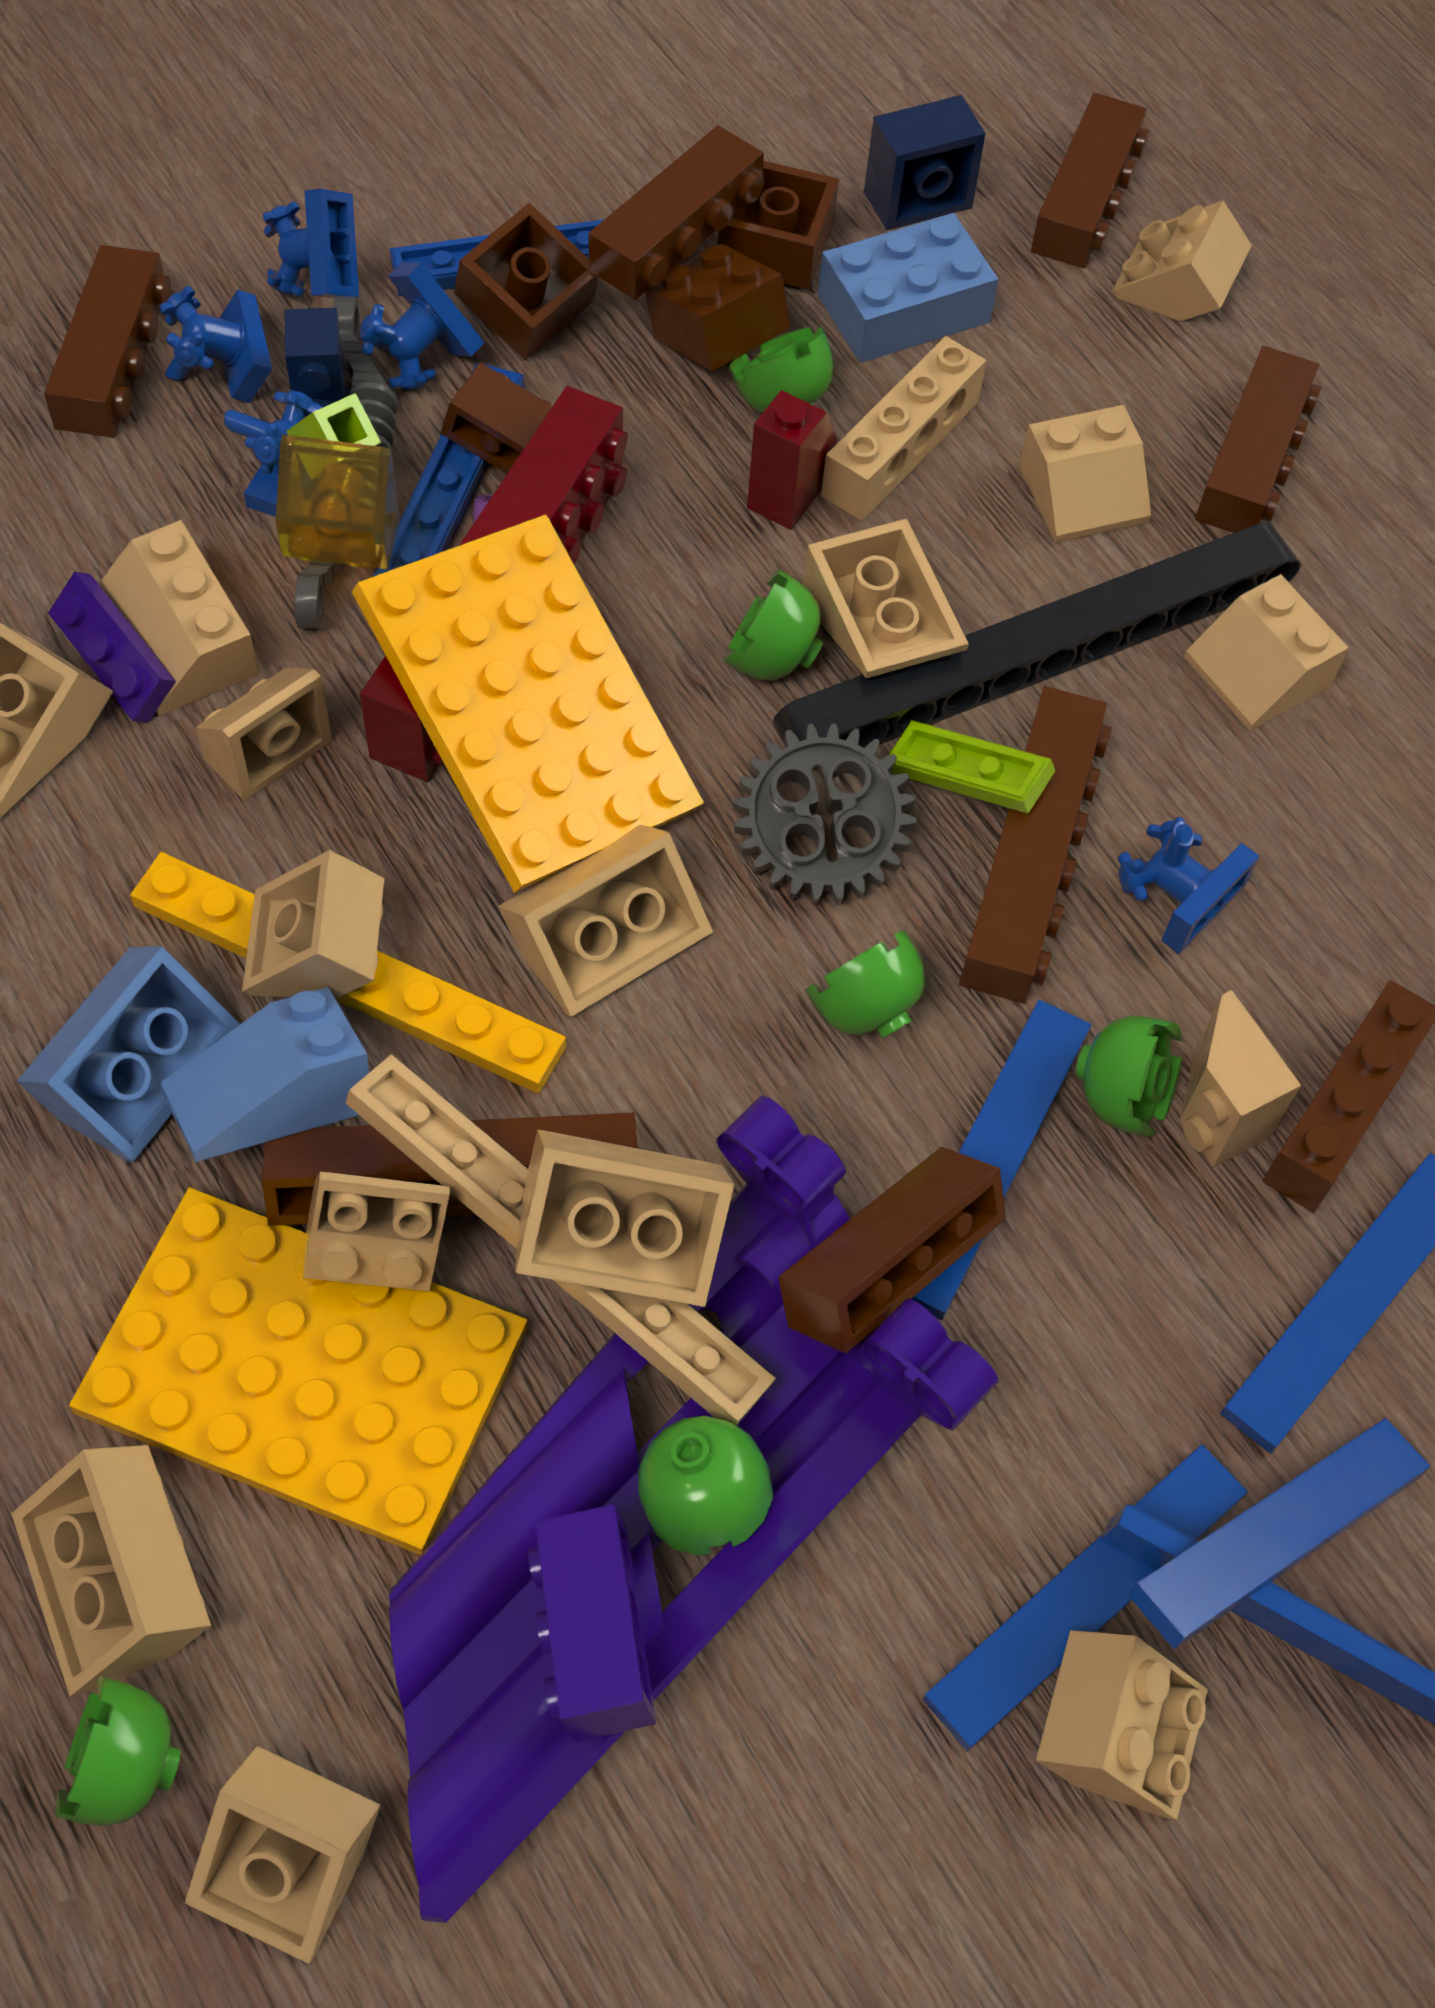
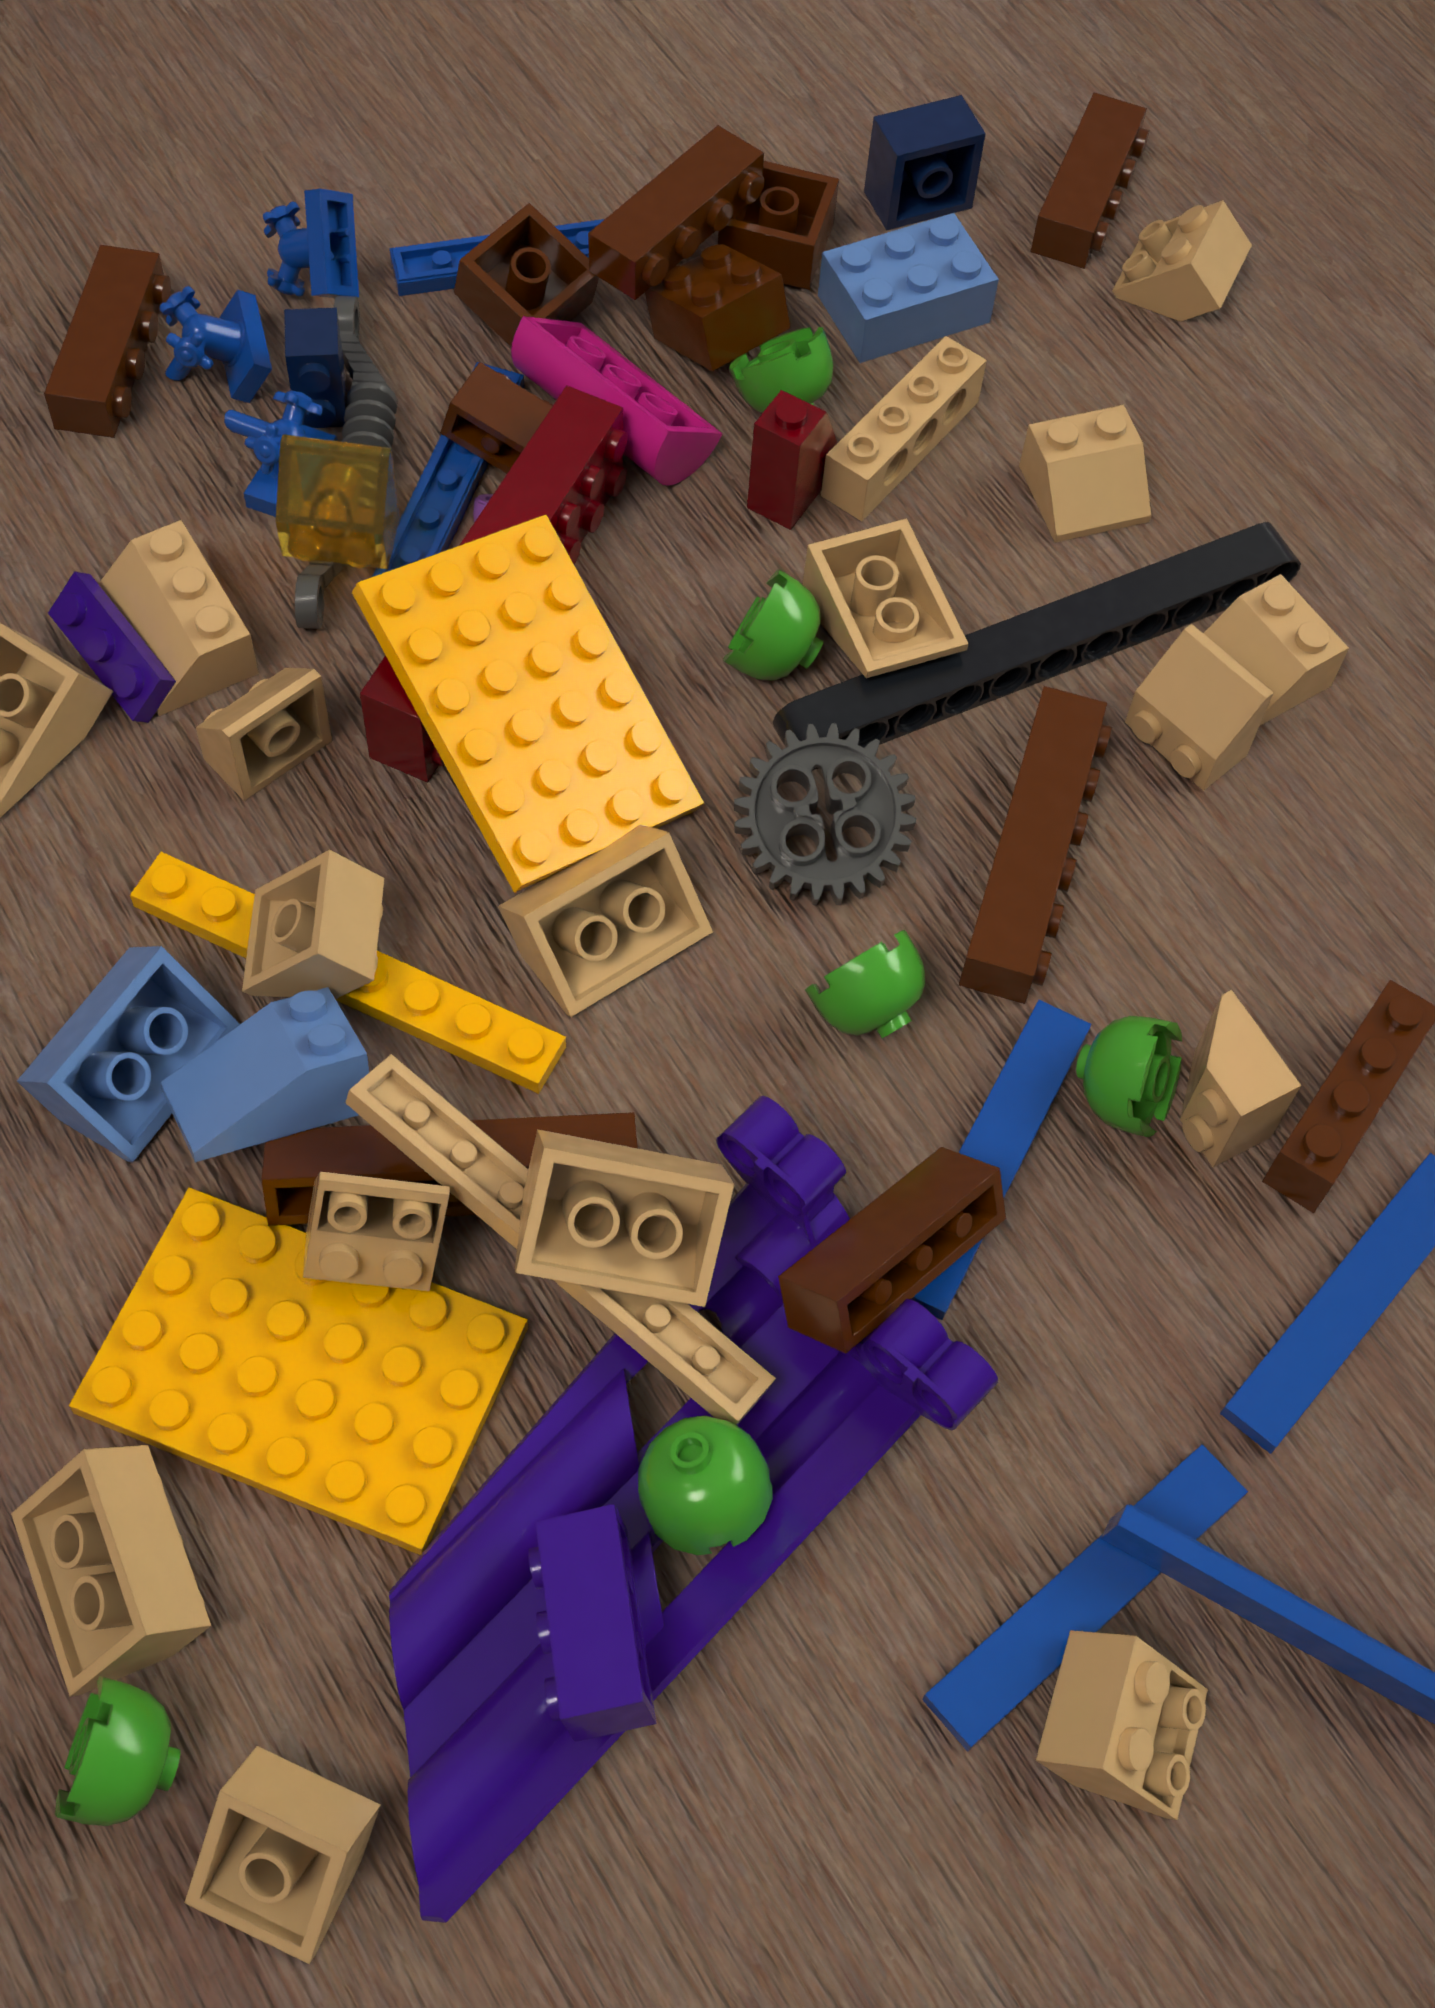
(338, 422): lime brick -> none
(427, 319): blue piece -> none
(662, 431): none -> dark pink brick
(972, 766): lime tile -> none
(1186, 880): blue piece -> none
(1199, 708): none -> tan slope
(1257, 442): reddish brown brick -> none
(1277, 1533): blue tile -> none

